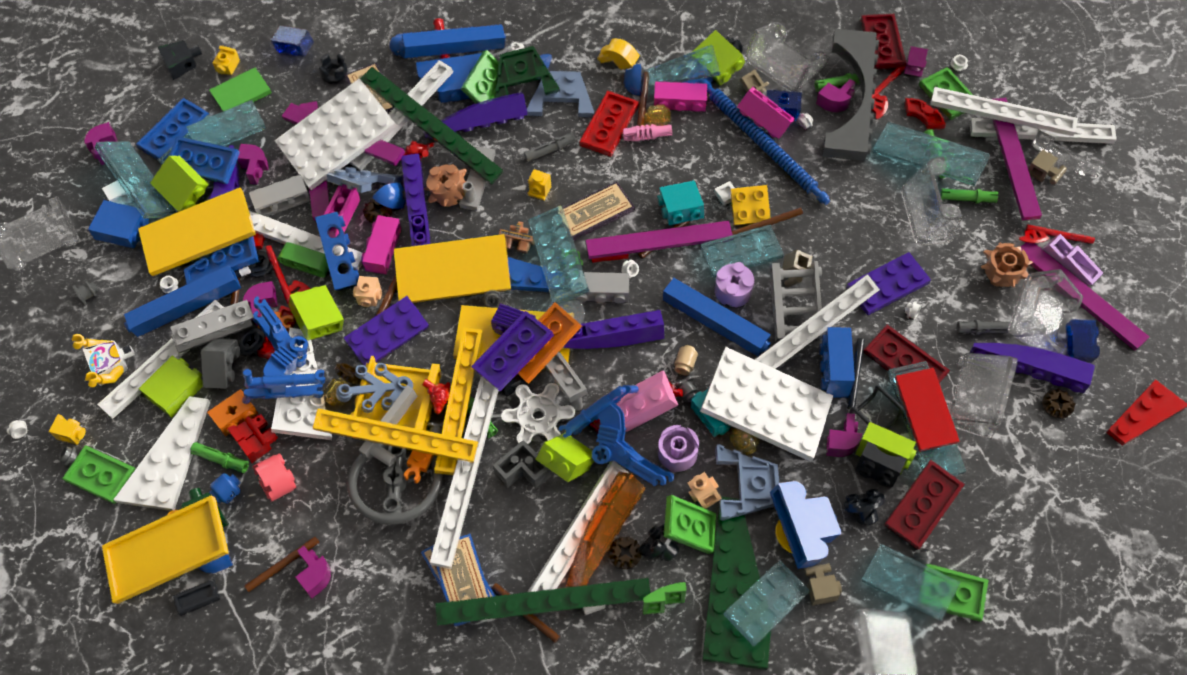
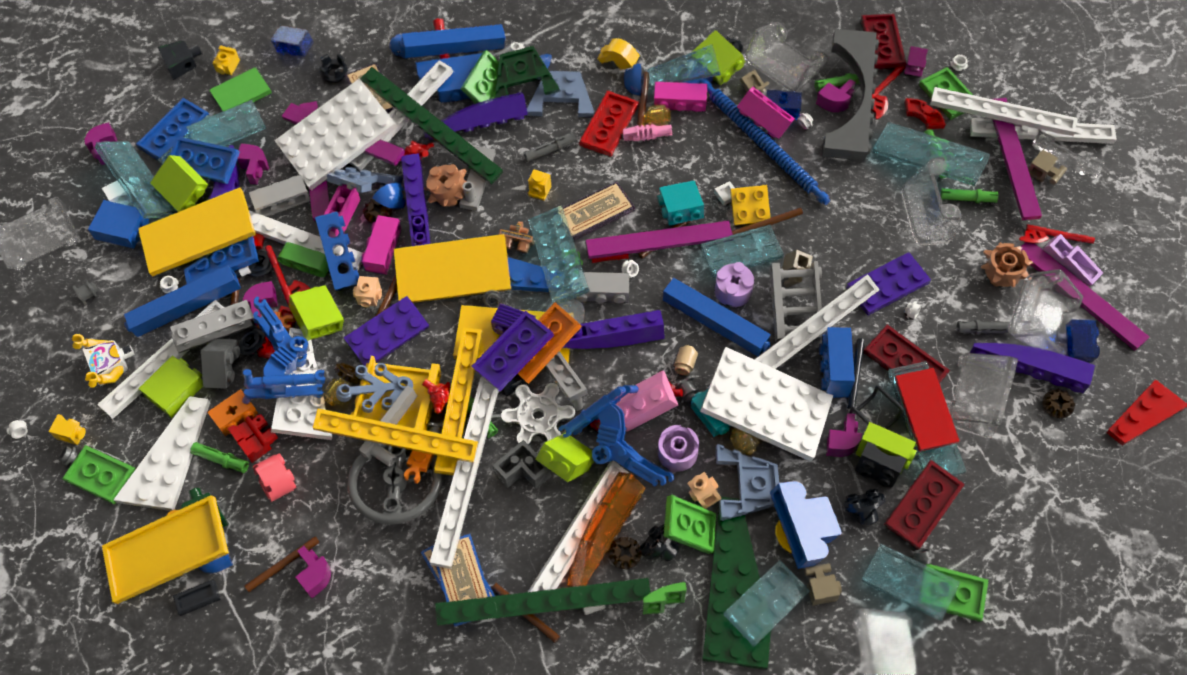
(225, 488): blue head -> none

